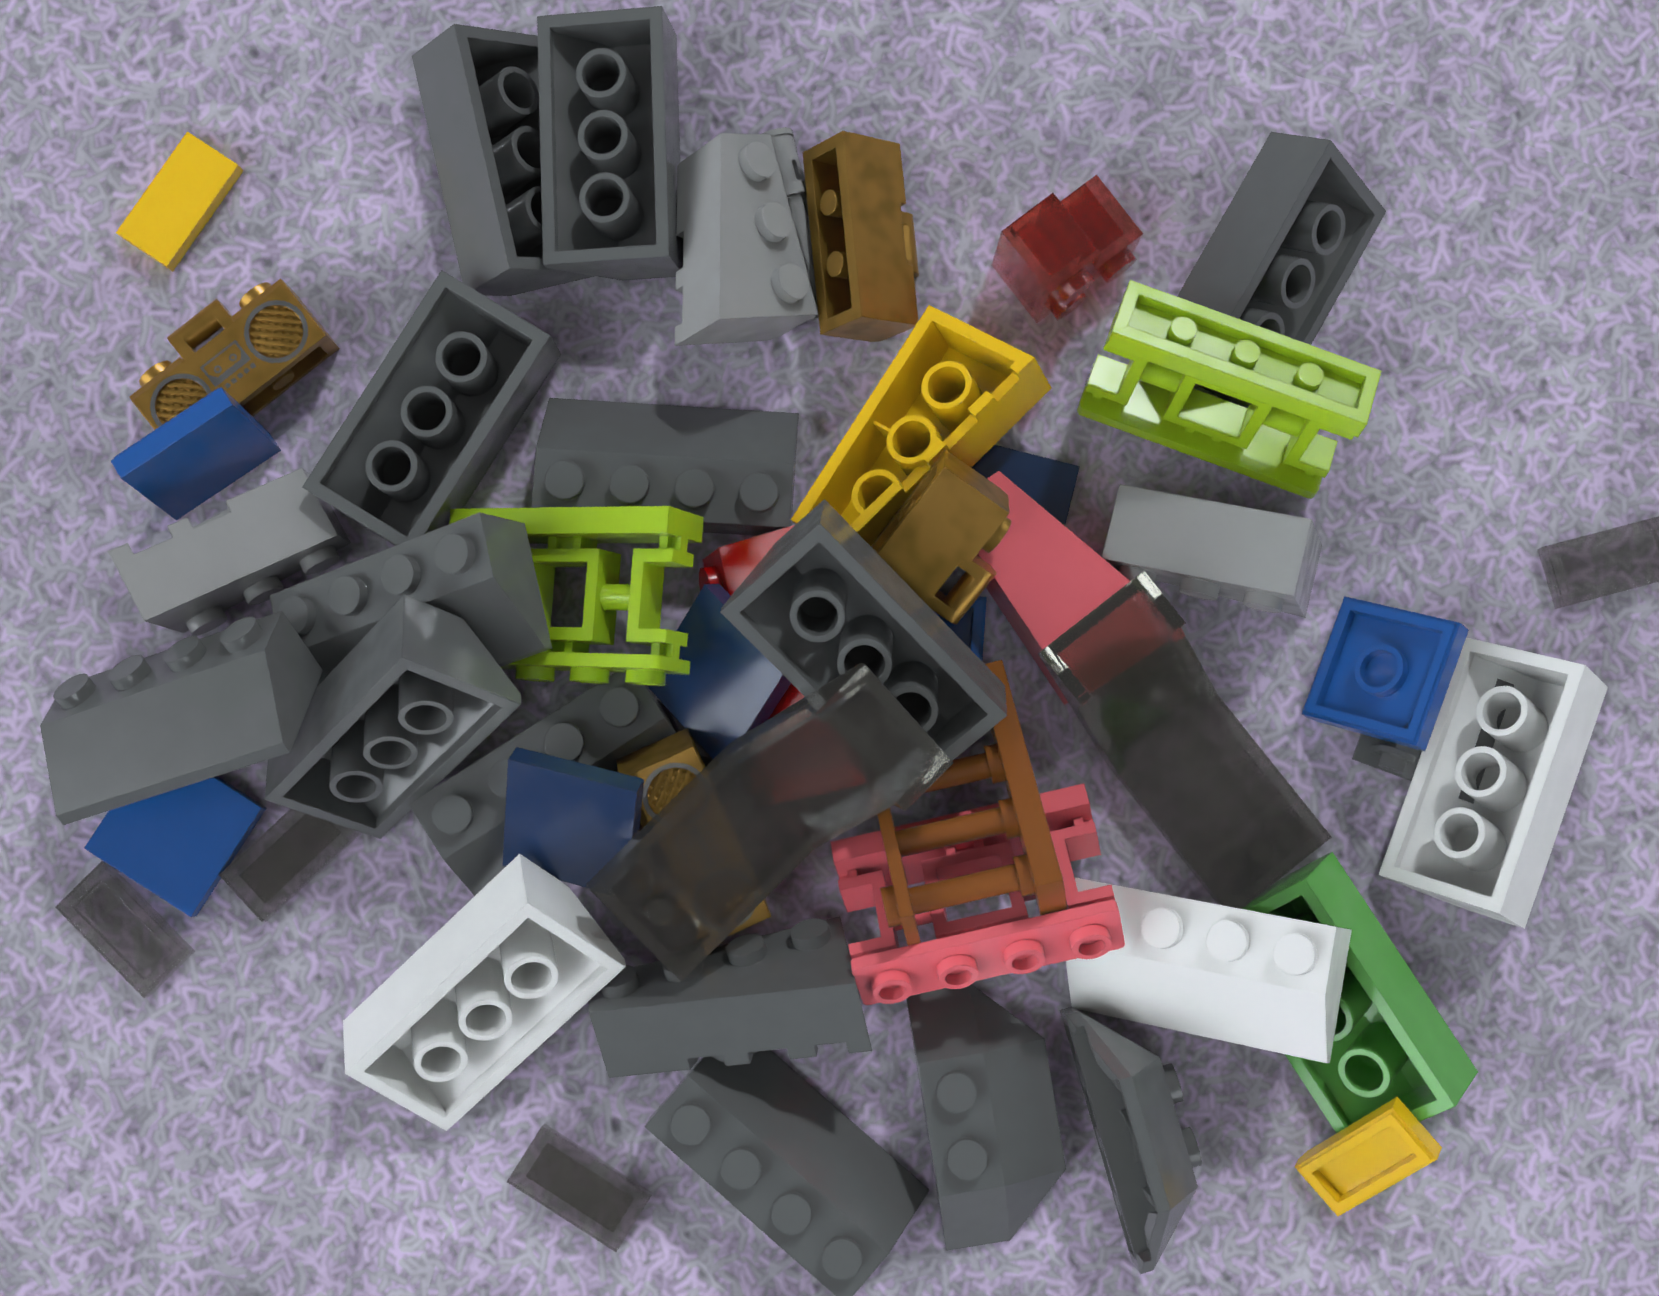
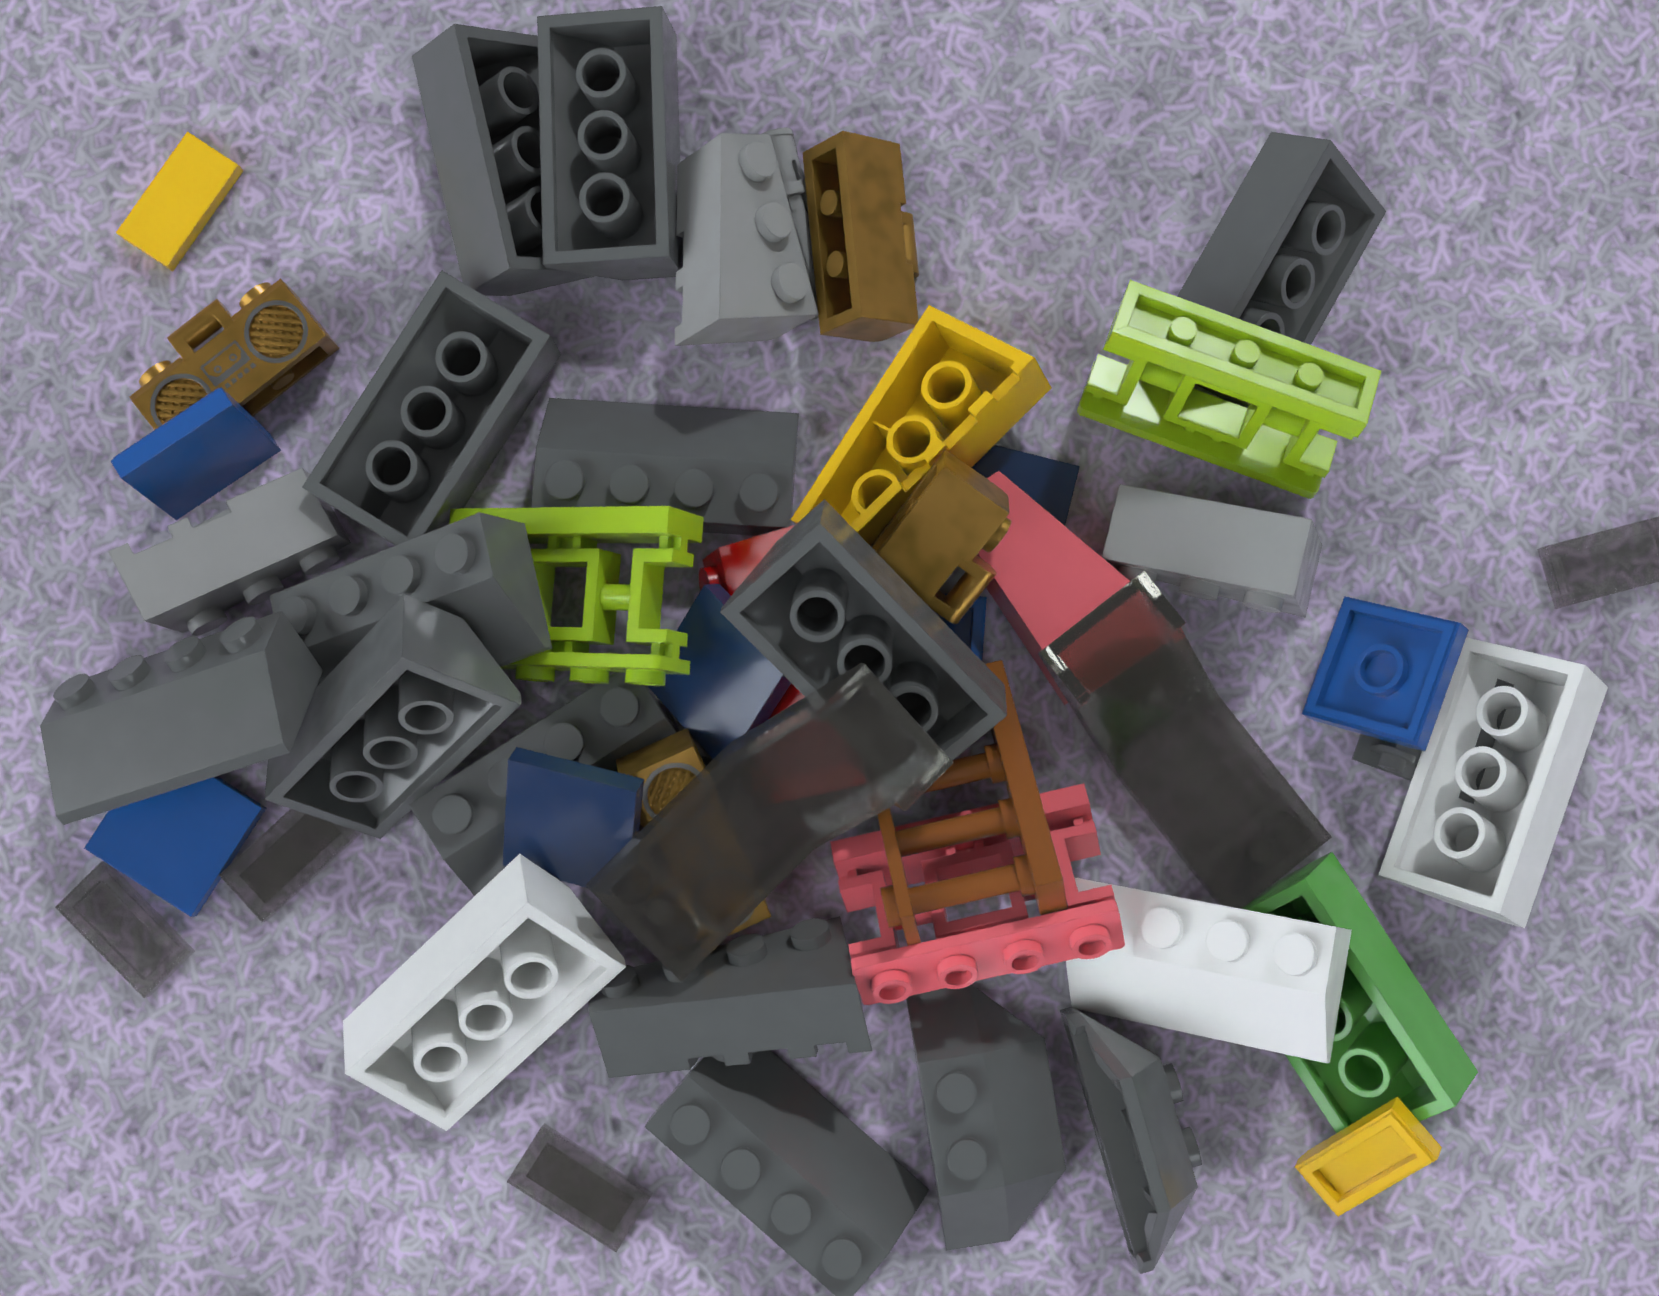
(1065, 246): clear red brick -> none

